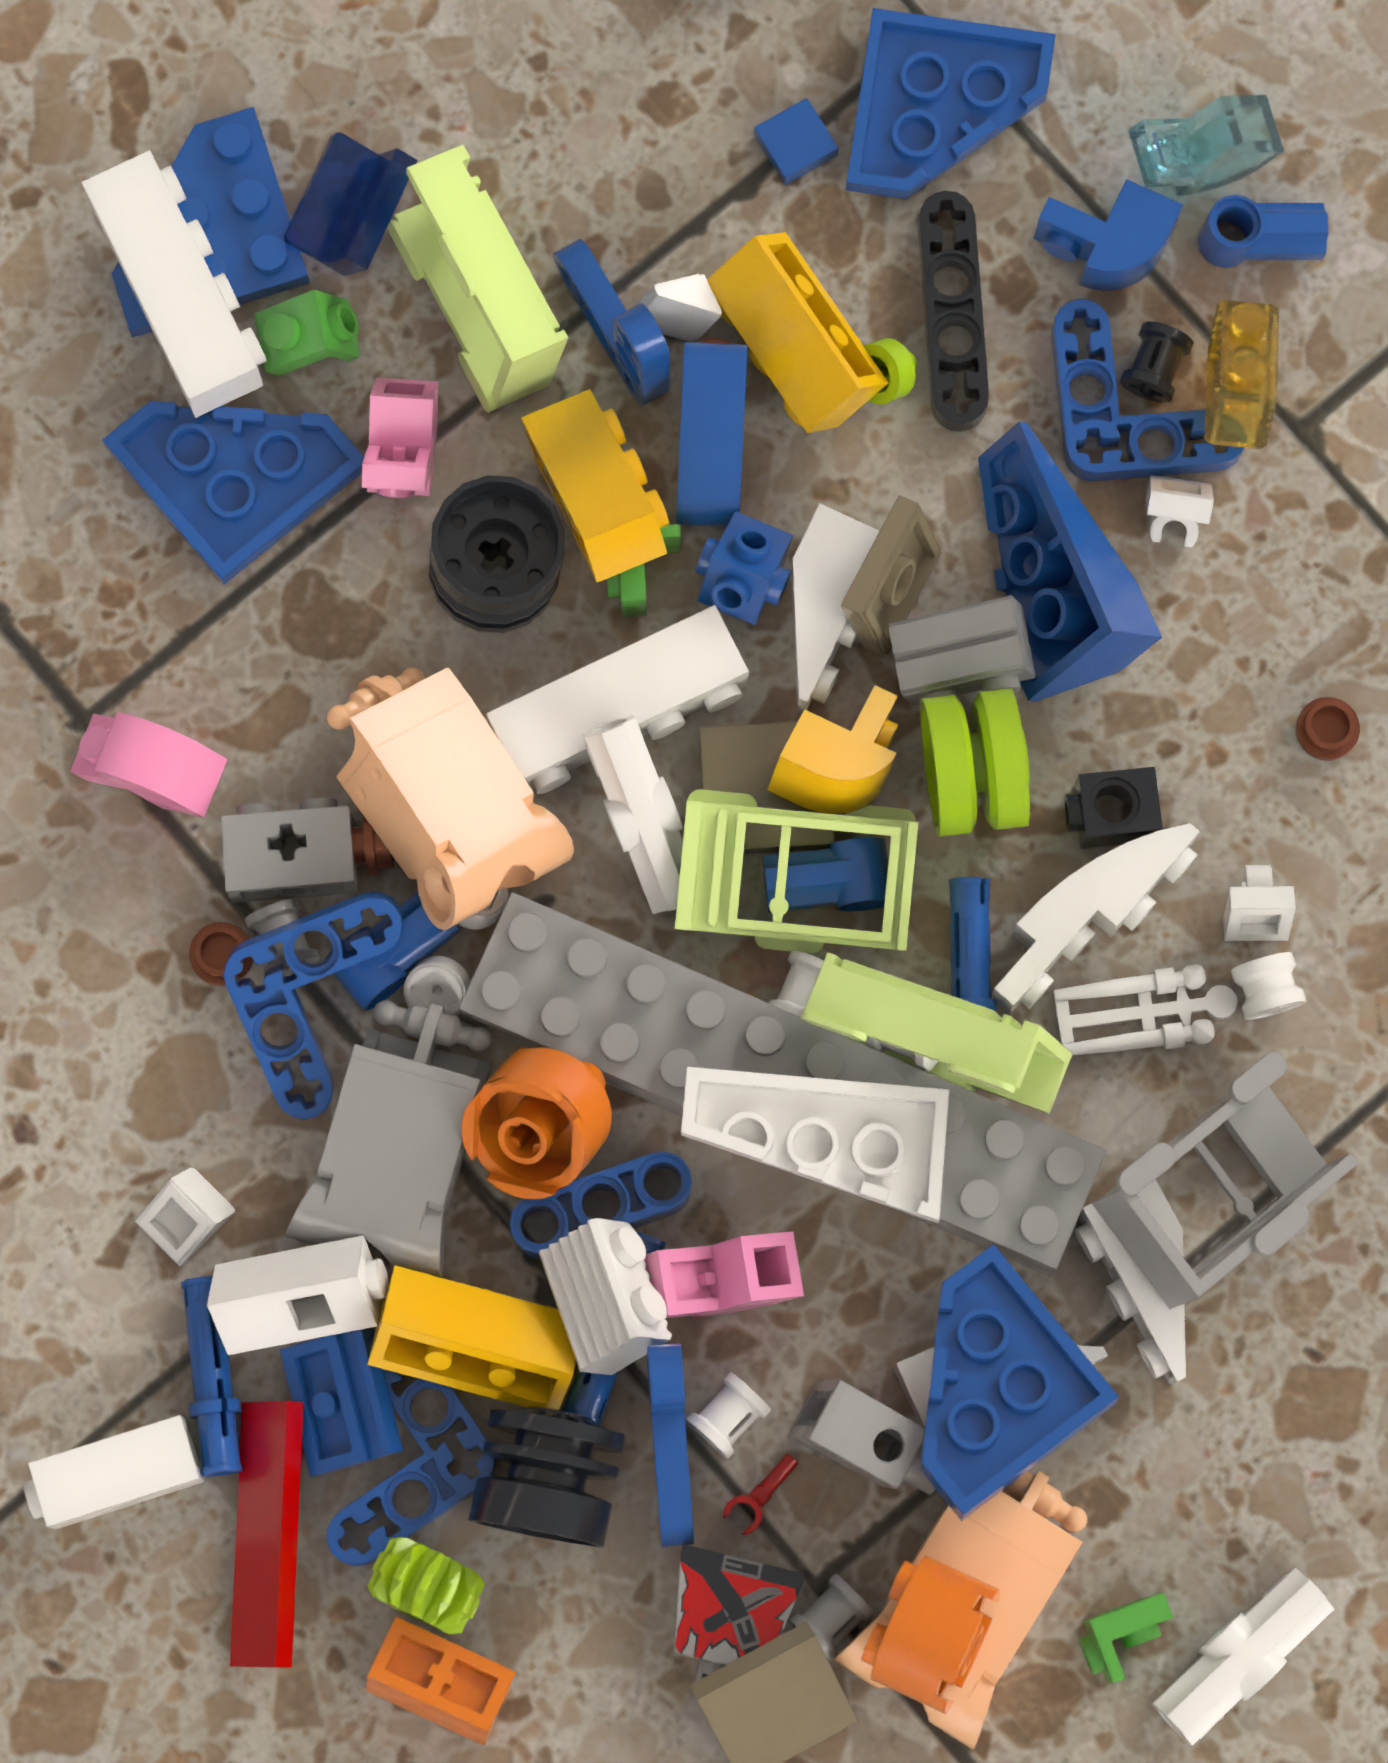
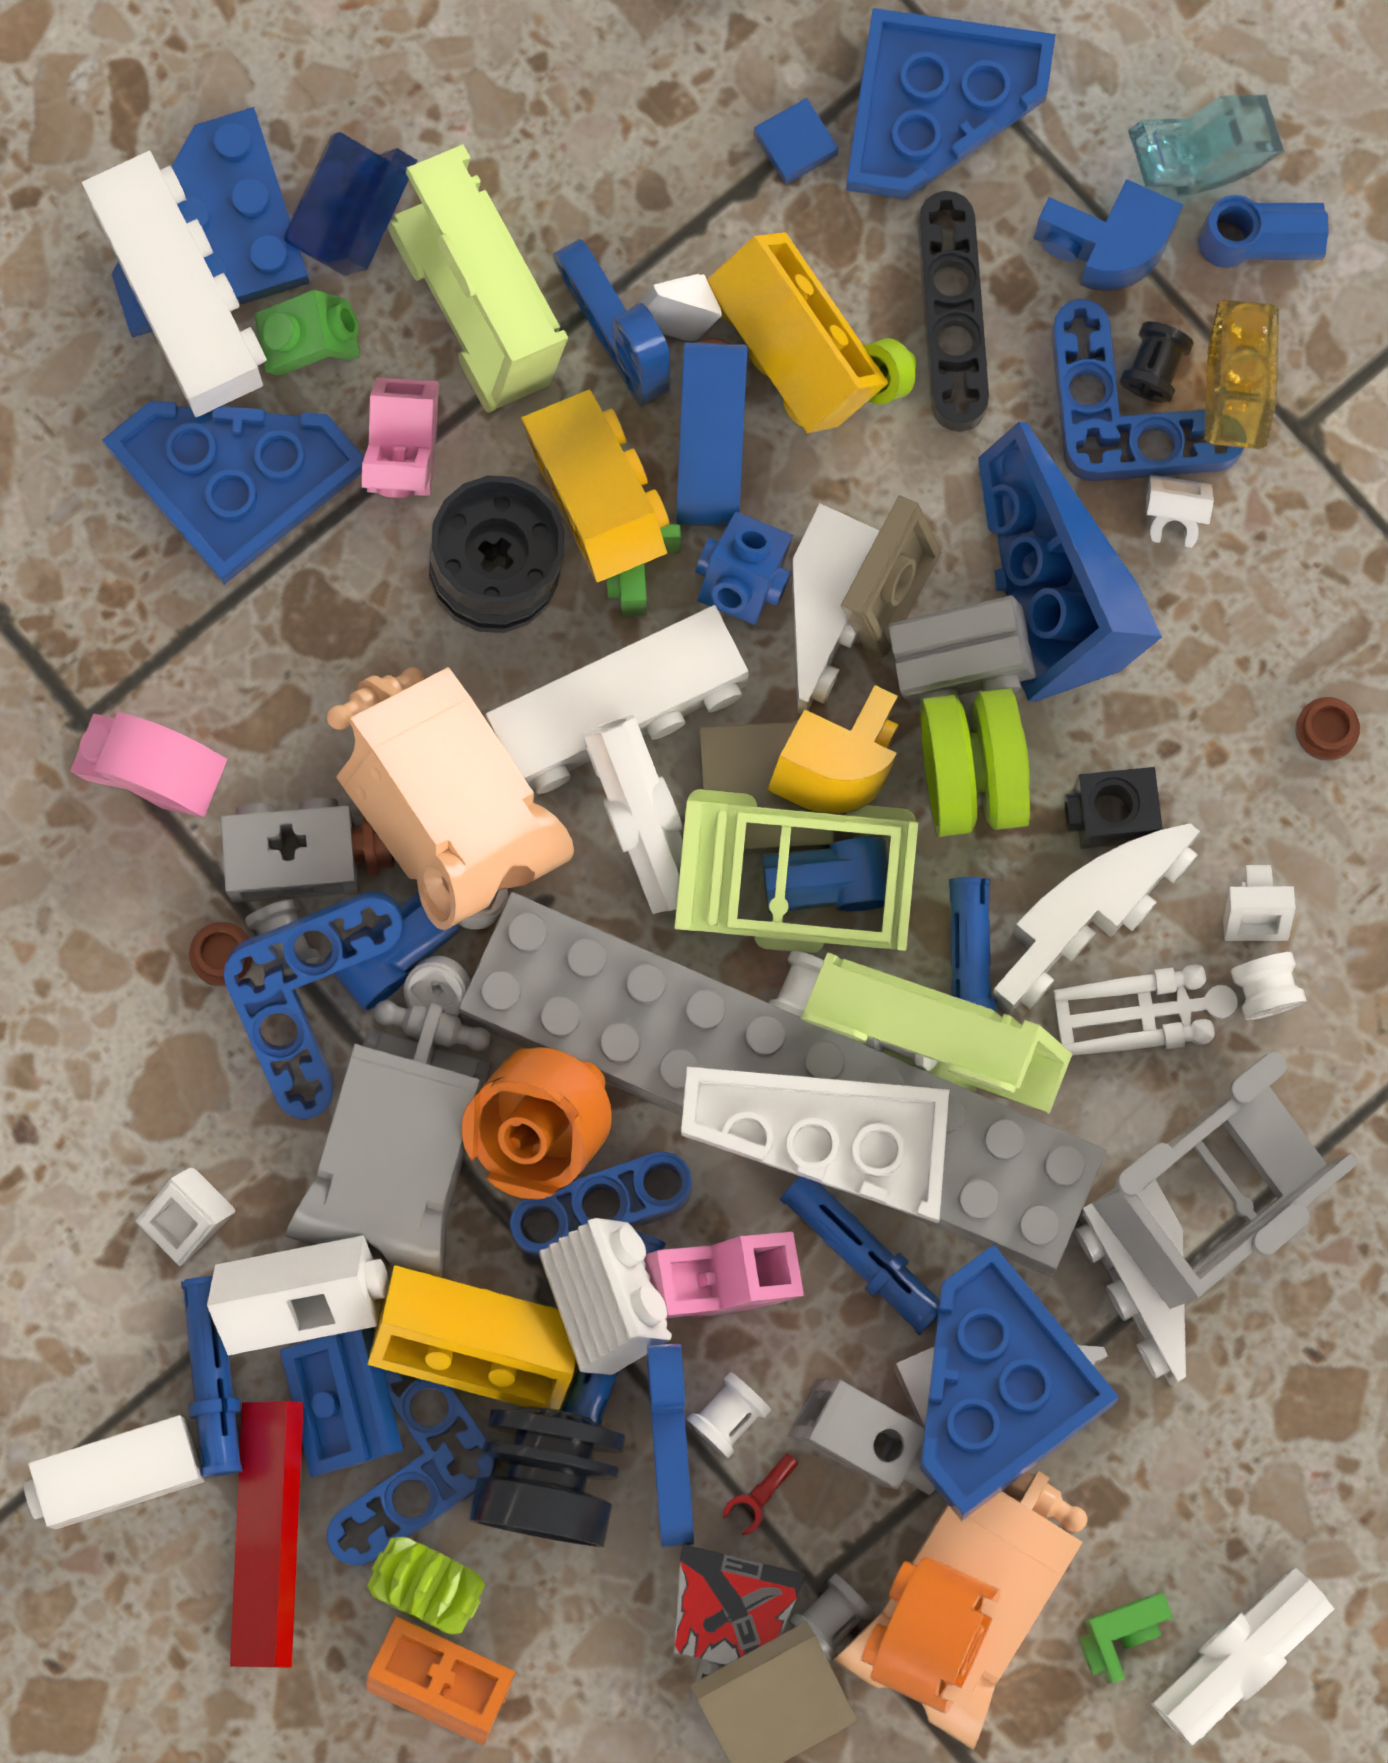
(864, 1253): none -> blue pin

